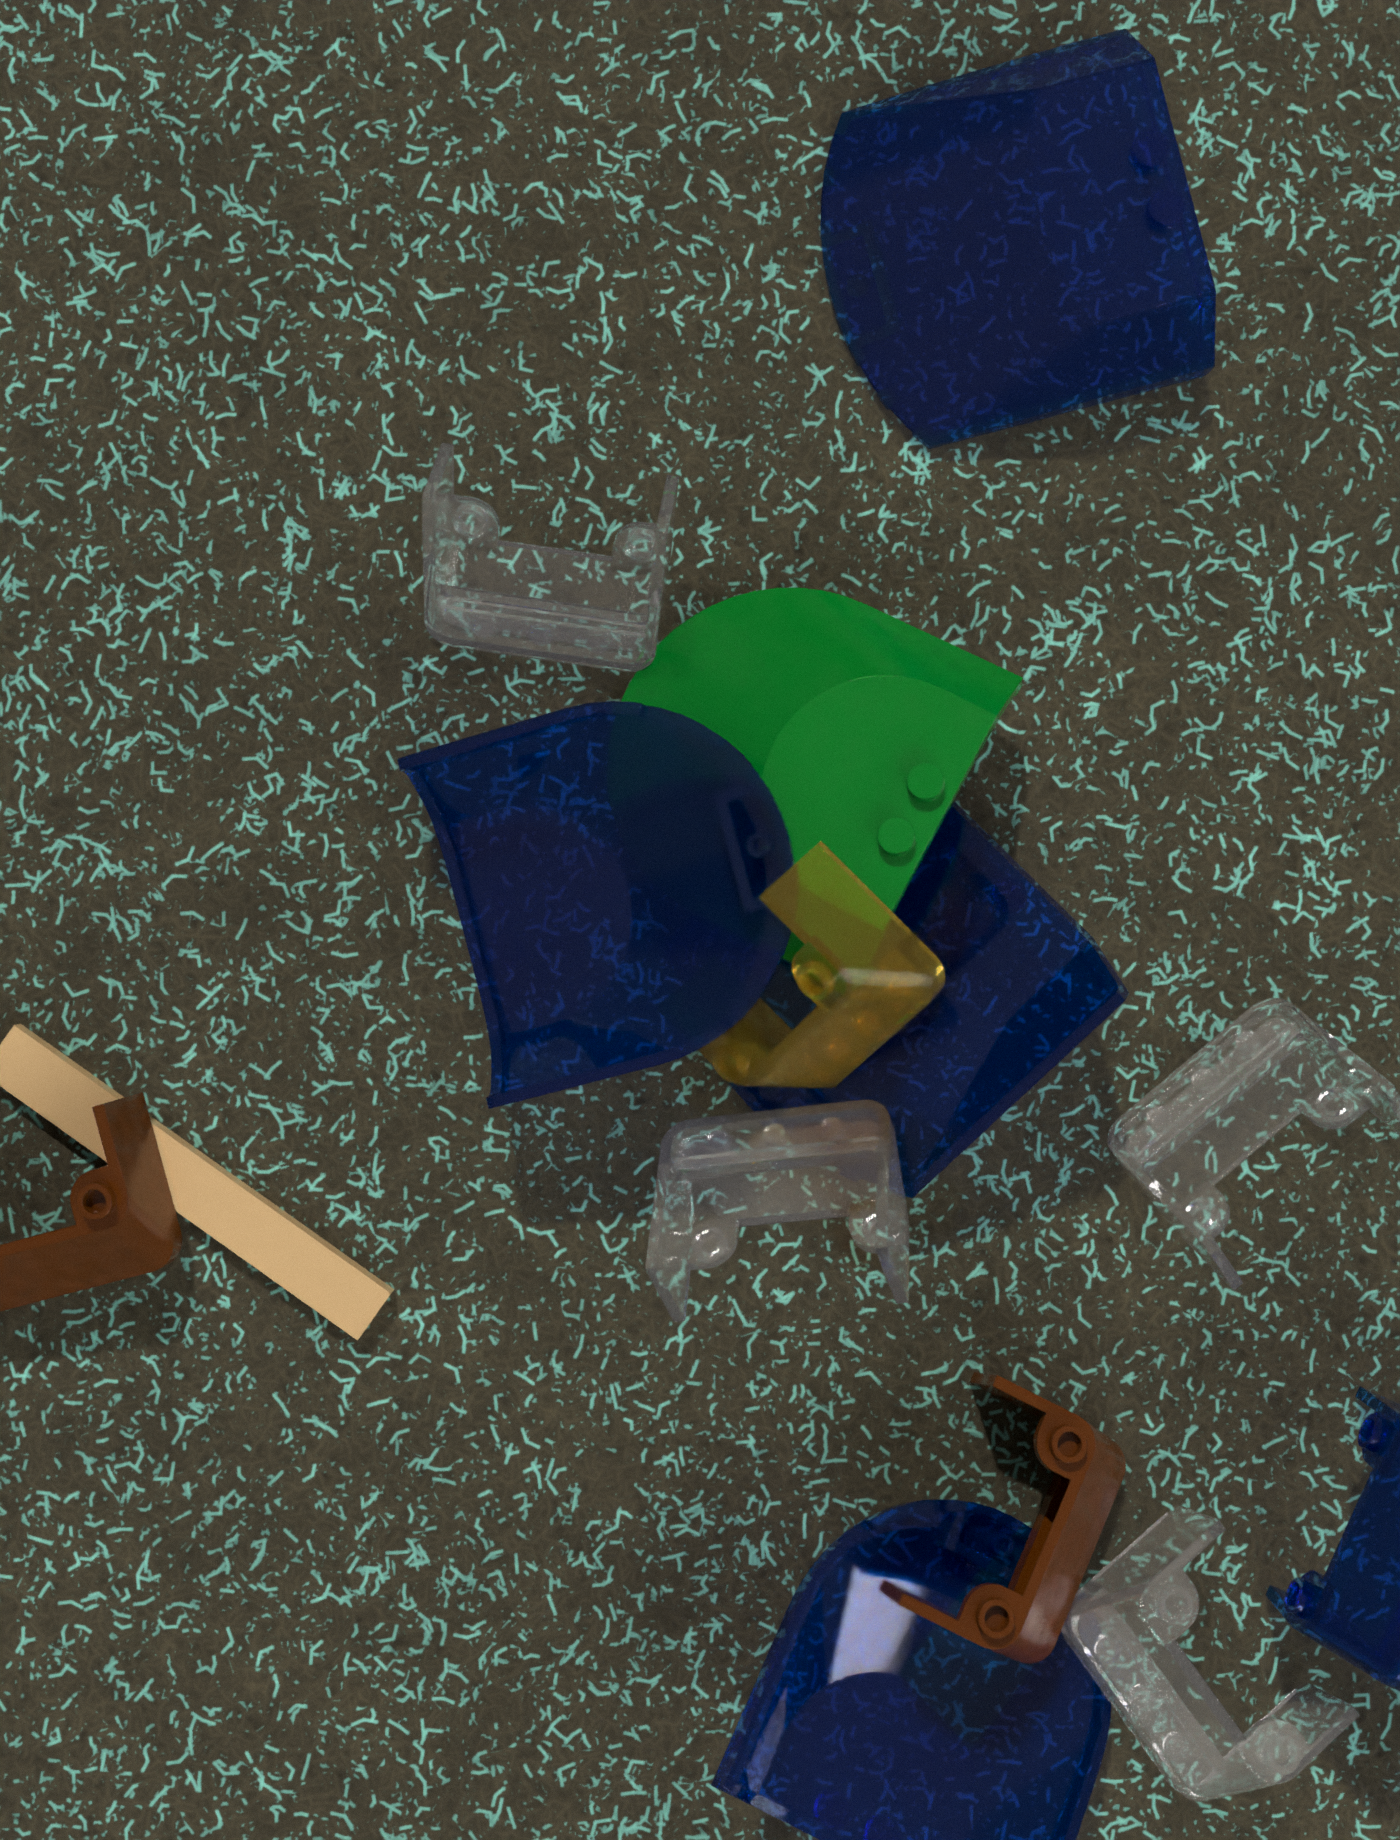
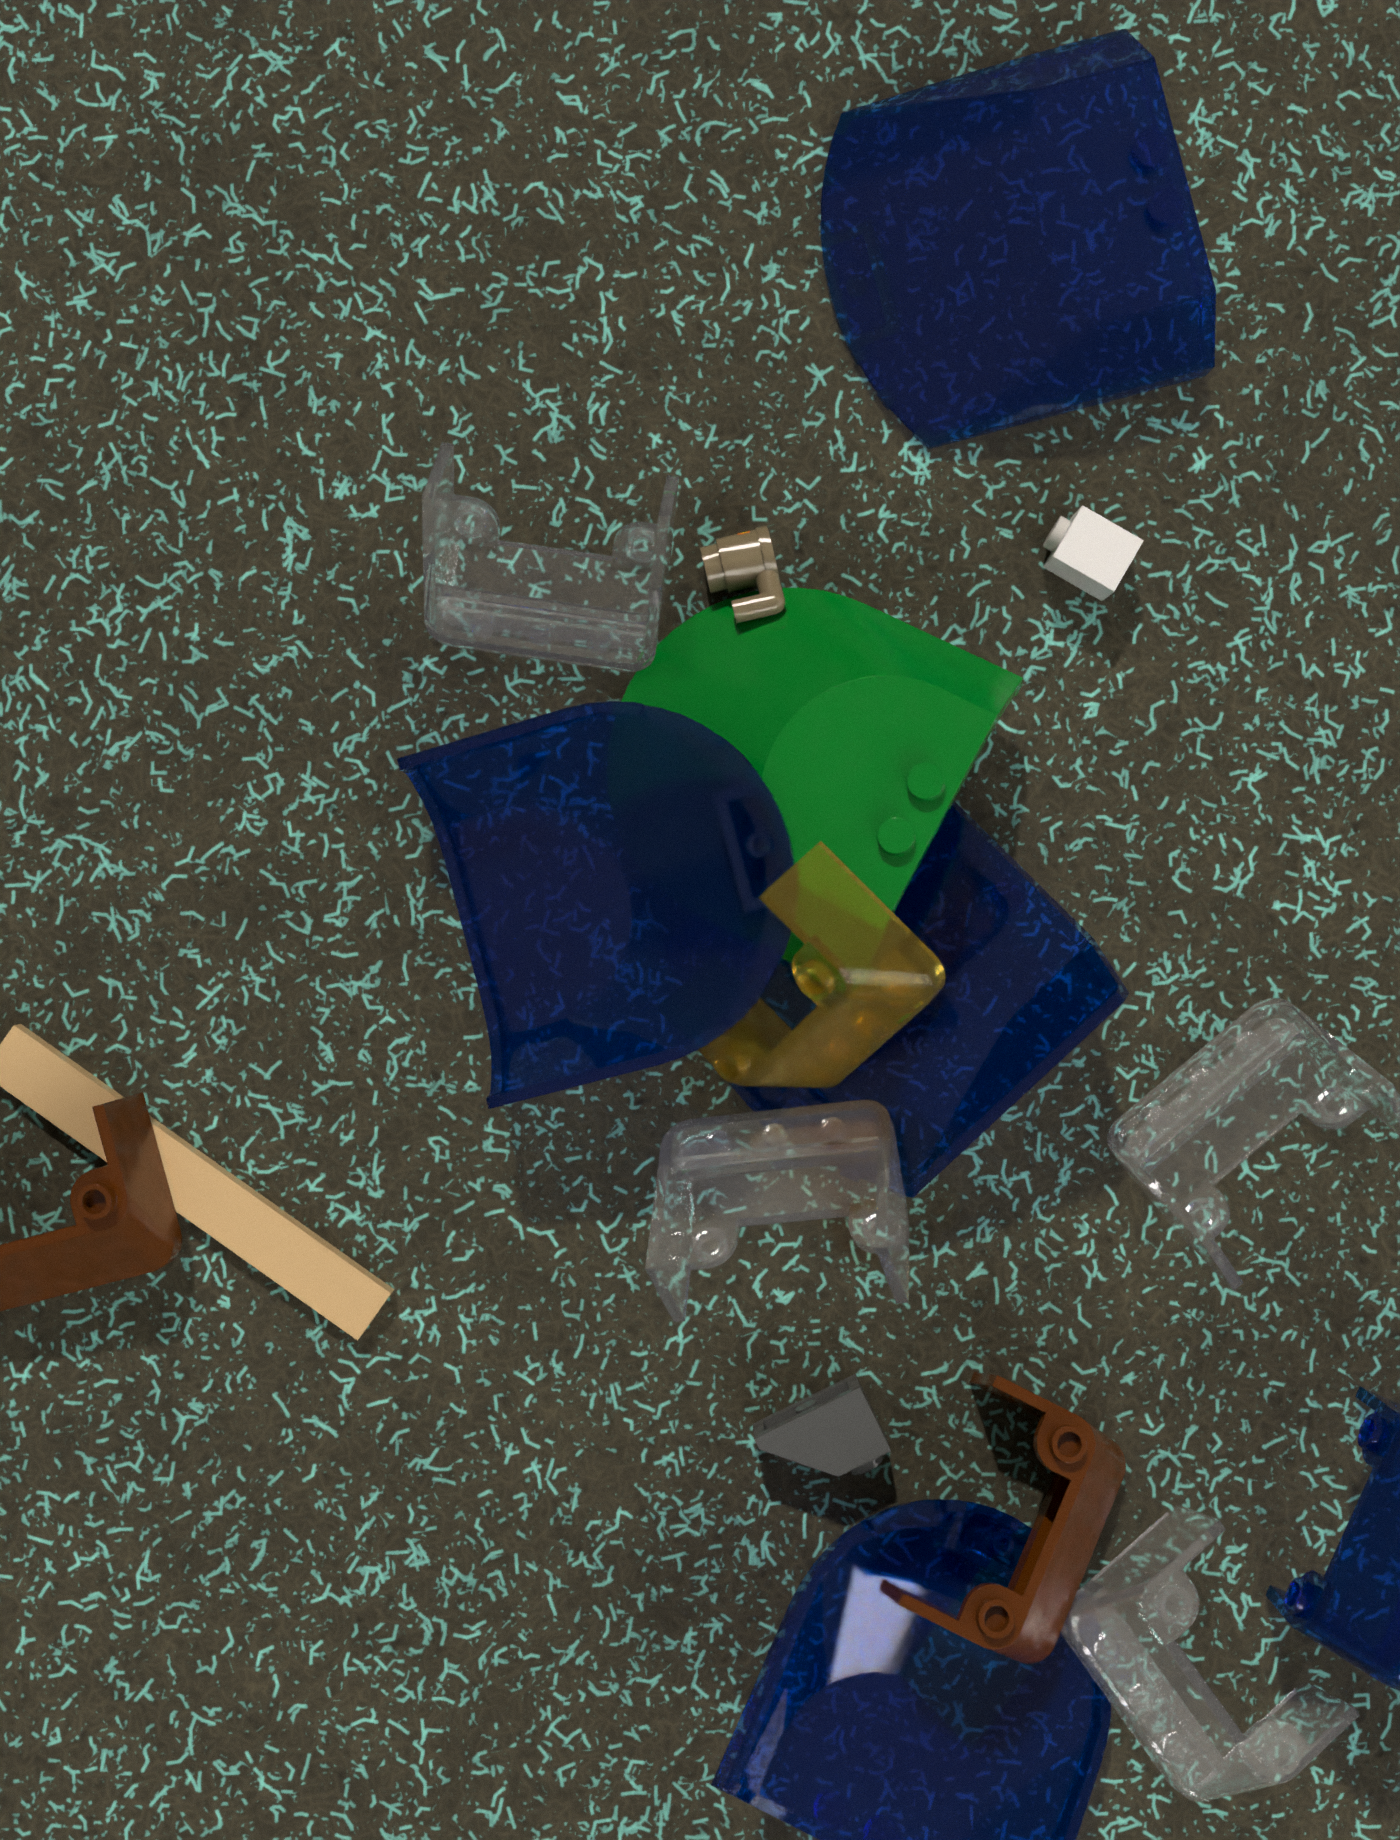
(744, 563): none -> dark tan piece
(827, 1431): none -> dark grey slope
(1090, 552): none -> white brick

